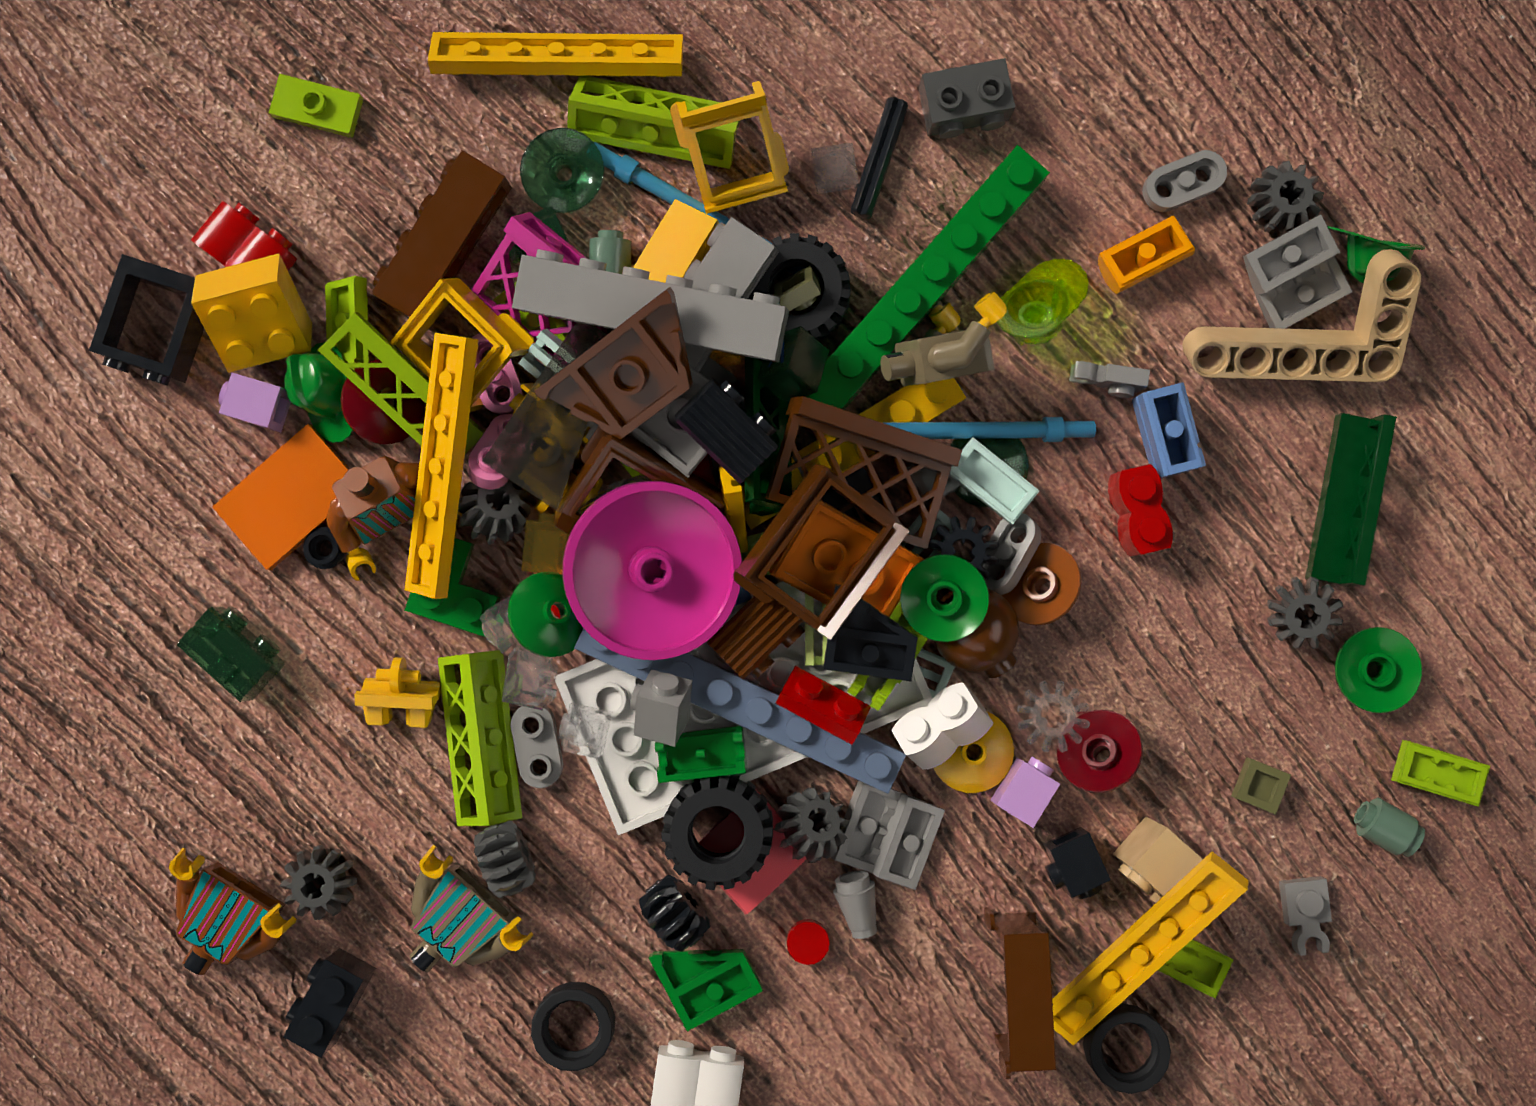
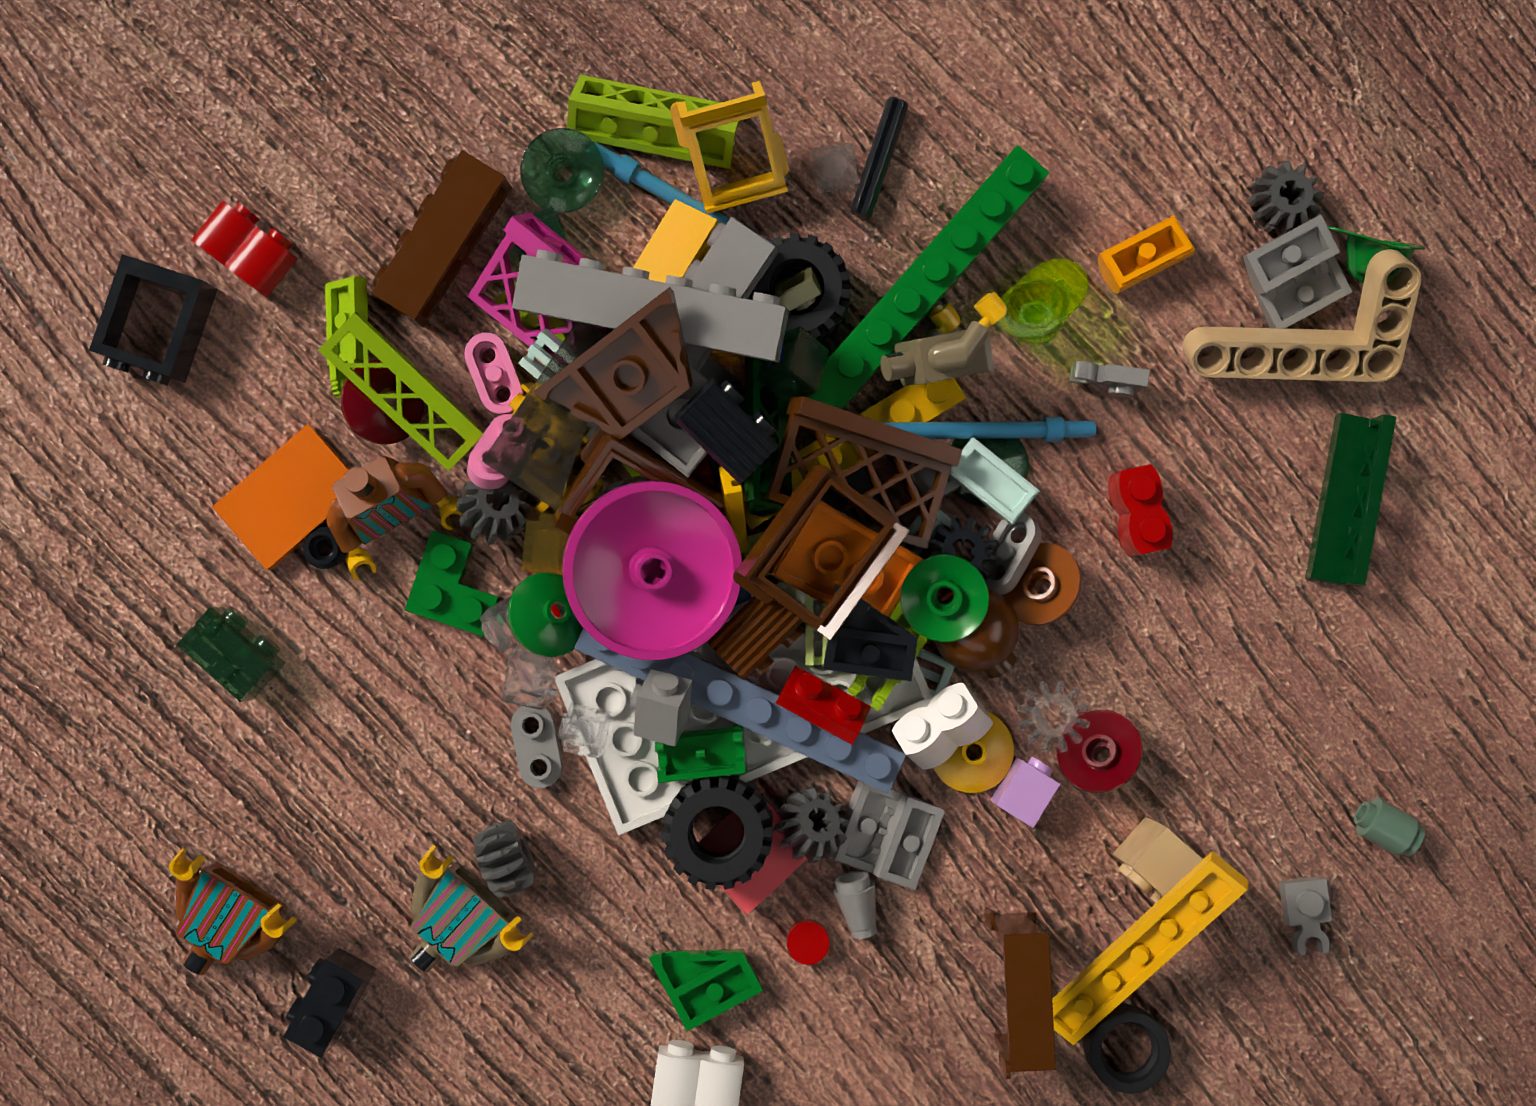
(252, 313): yellow brick -> none
(254, 402): lavender brick -> none
(309, 868): dark grey gear -> none
(316, 105): lime plate -> none
(316, 387): green piece -> none
(398, 689): yellow hips -> none
(441, 465): yellow plate -> none
(485, 739): lime fence -> none
(502, 331): yellow piece -> none
(556, 54): yellow plate -> none
(558, 1056): black tyre -> none
(611, 249): sand green brick -> none
(674, 913): black gear -> none
(966, 98): dark grey brick -> none
(1075, 864): black brick -> none
(1168, 430): medium blue brick -> none
(1182, 182): light grey plate -> none
(1199, 967): lime plate -> none
(1261, 785): olive plate -> none
(1319, 602): dark grey gear -> none
(1397, 673): green dish -> none
(1440, 773): lime plate -> none

